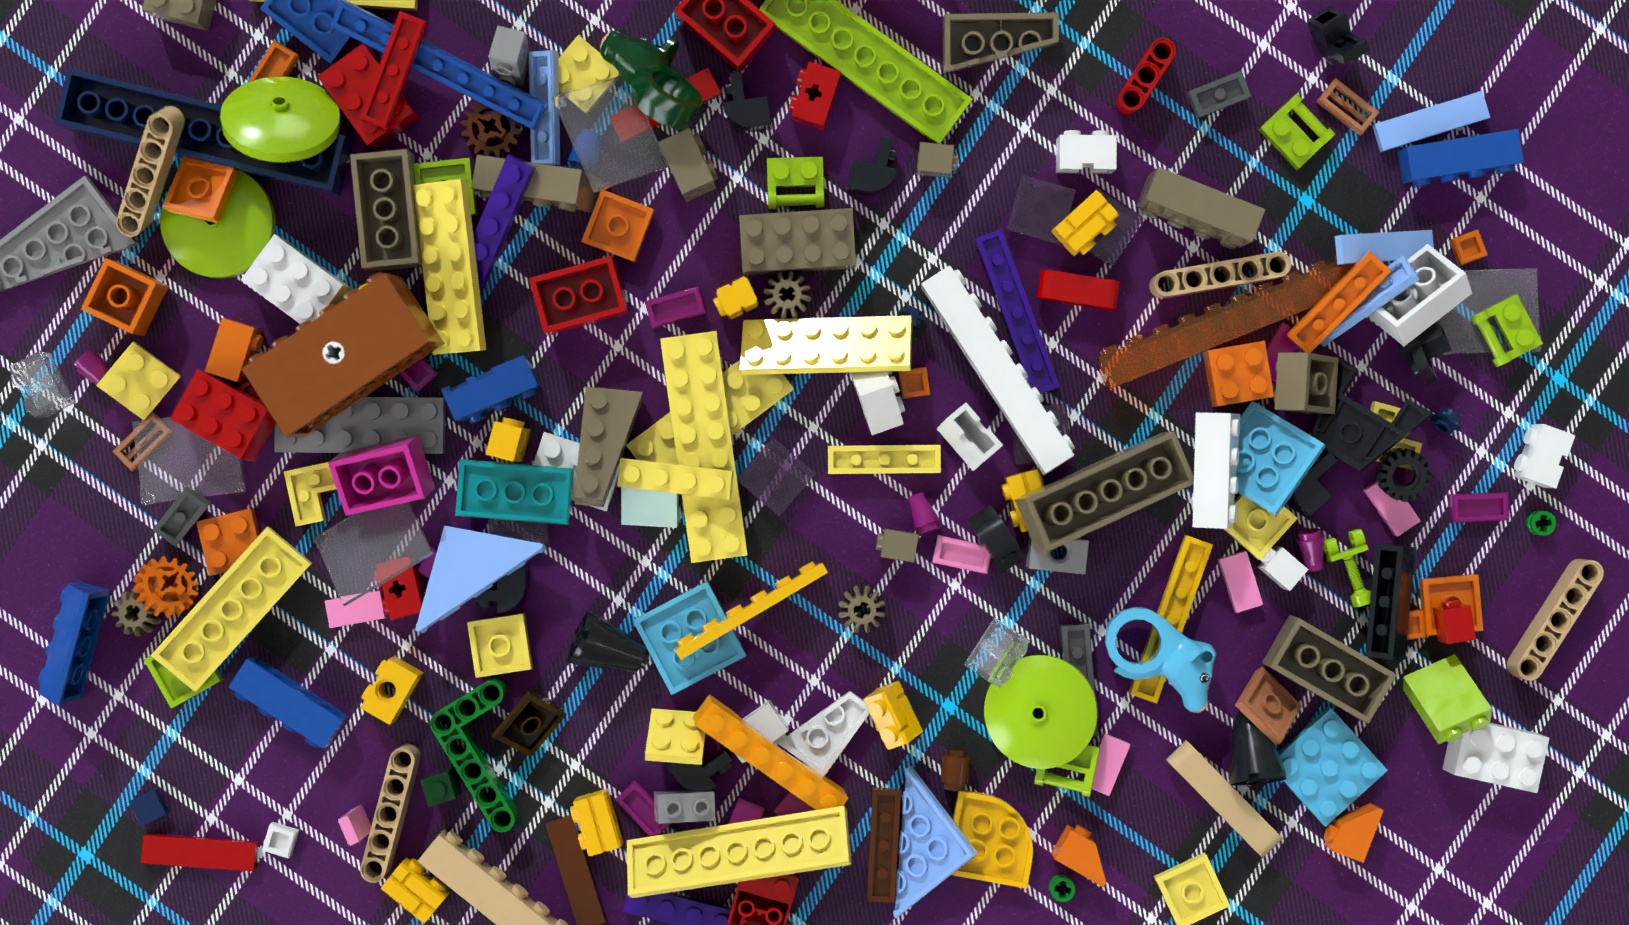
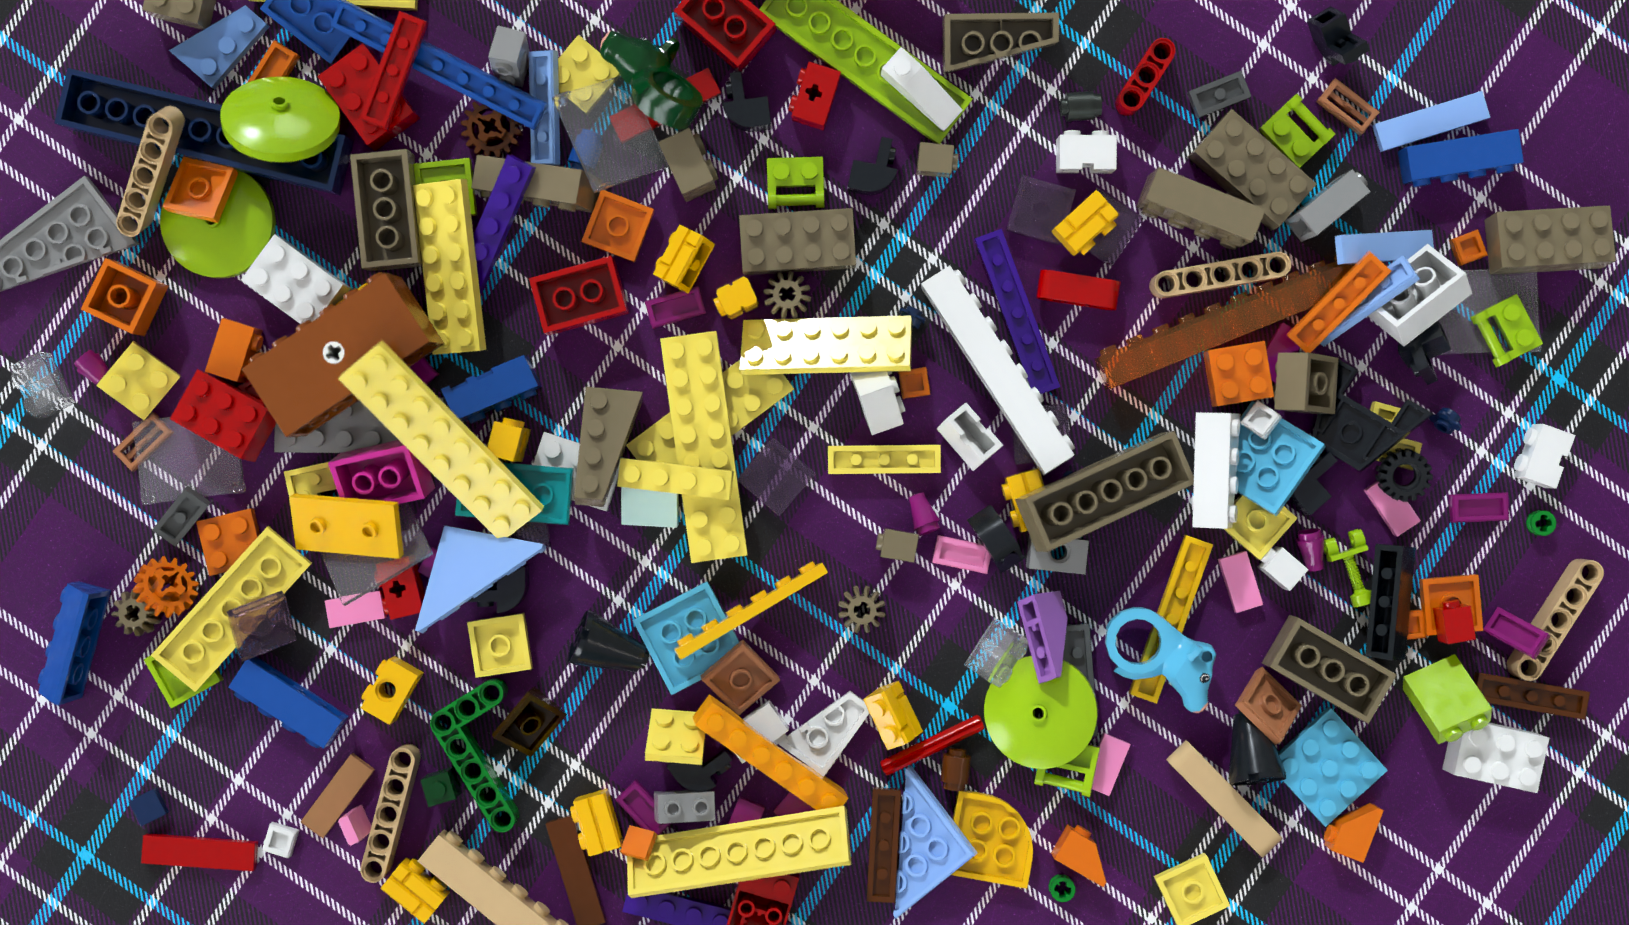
(221, 45): none -> medium blue wing
(261, 626): none -> clear purple plate
(337, 795): none -> medium nougat tile
(346, 525): none -> yellow plate
(440, 441): none -> light yellow plate
(638, 843): none -> orange tile
(683, 258): none -> yellow brick
(740, 677): none -> nougat tile
(920, 89): none -> white slope
(932, 745): none -> red axle
(1045, 631): none -> medium lavender slope
(1081, 106): none -> pearl dark grey brick
(1252, 169): none -> dark tan brick
(1261, 419): none -> white tile
(1328, 205): none -> light grey brick
(1516, 633): none -> magenta tile
(1533, 695): none -> reddish brown plate
(1550, 240): none -> dark tan brick

